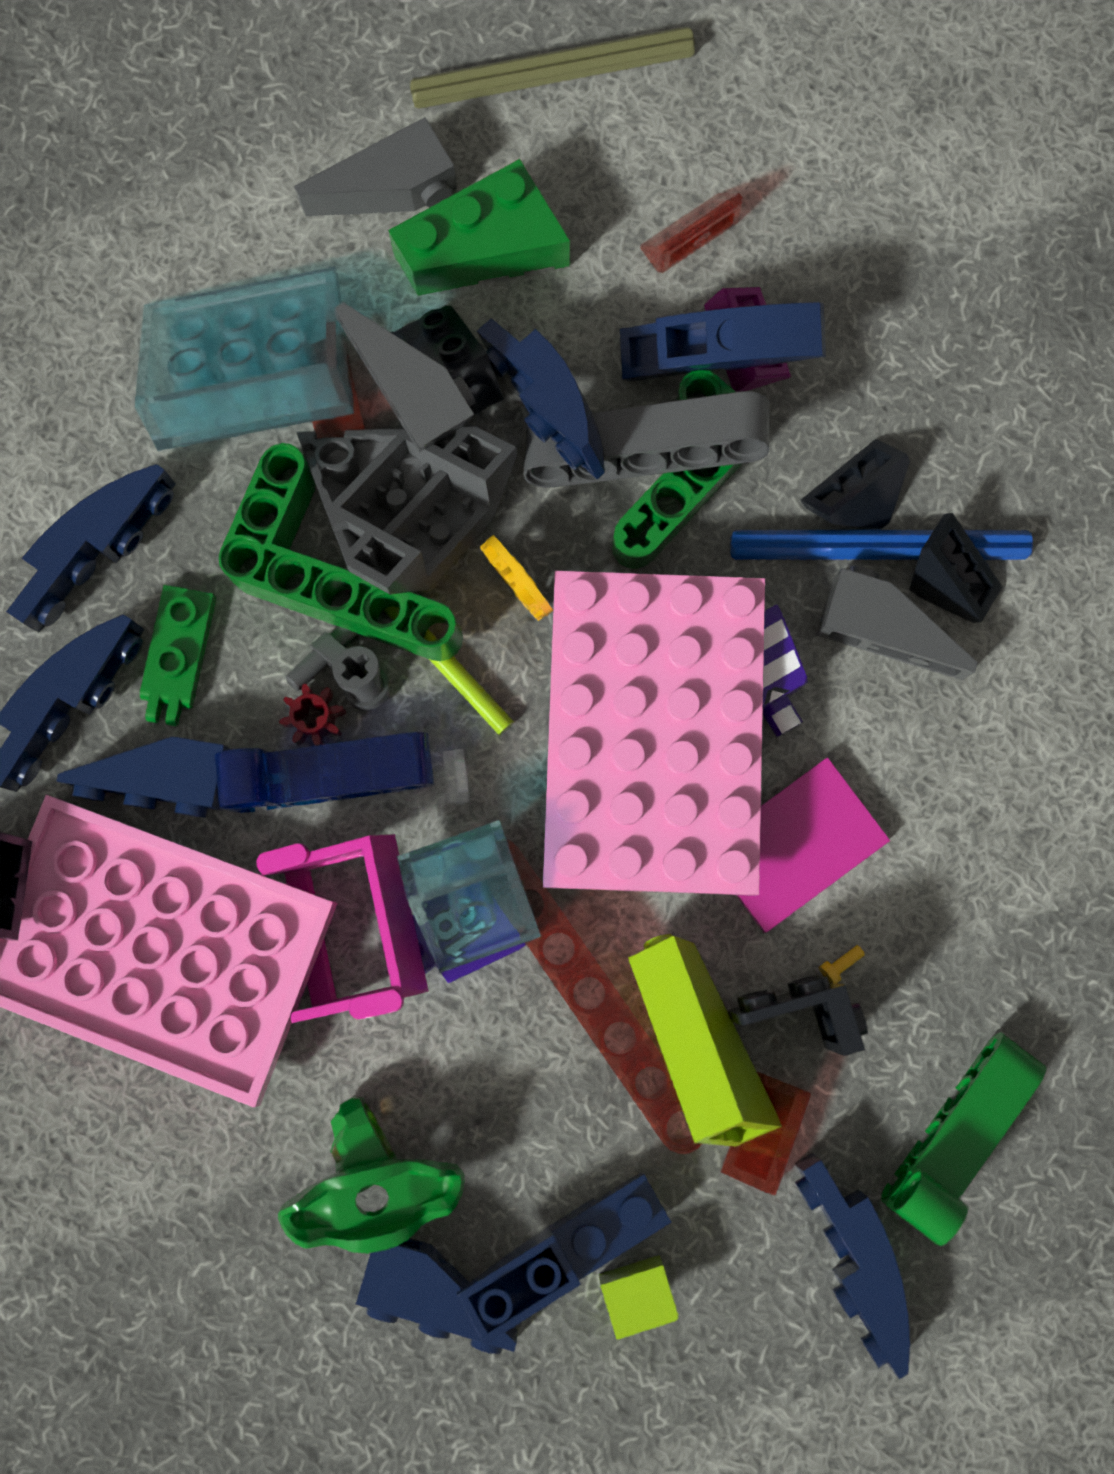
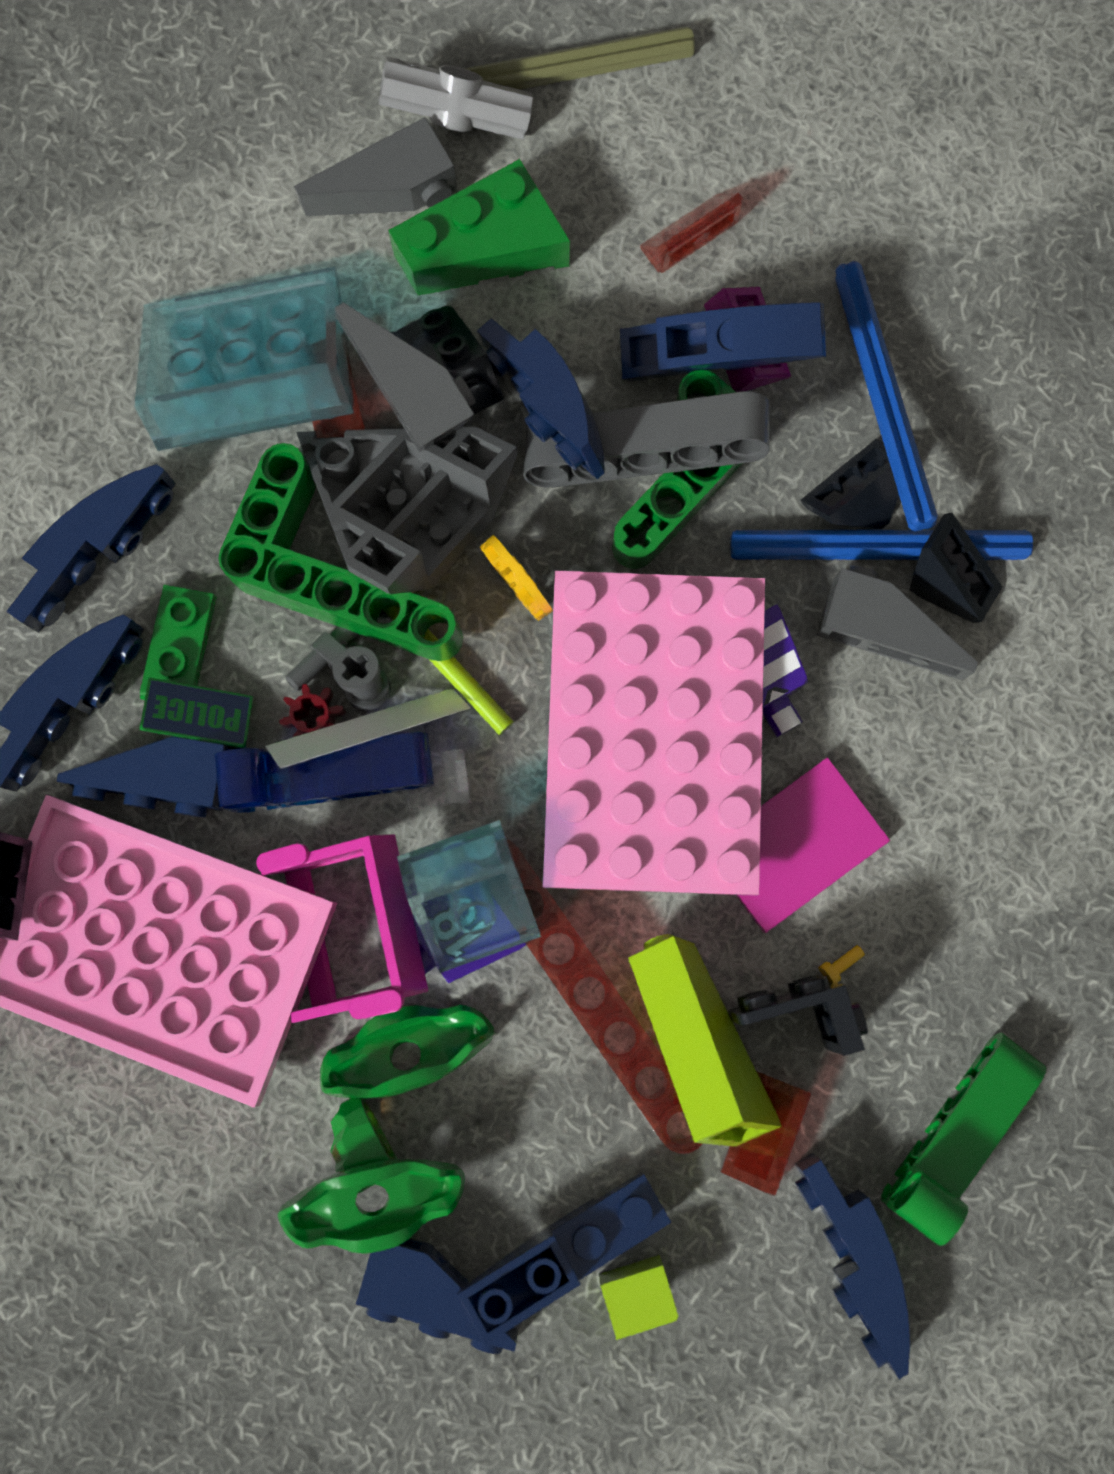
(196, 712): none -> dark blue slope
(365, 1064): none -> green piece
(366, 728): none -> white sticker
(455, 98): none -> light grey piece
(886, 397): none -> blue axle

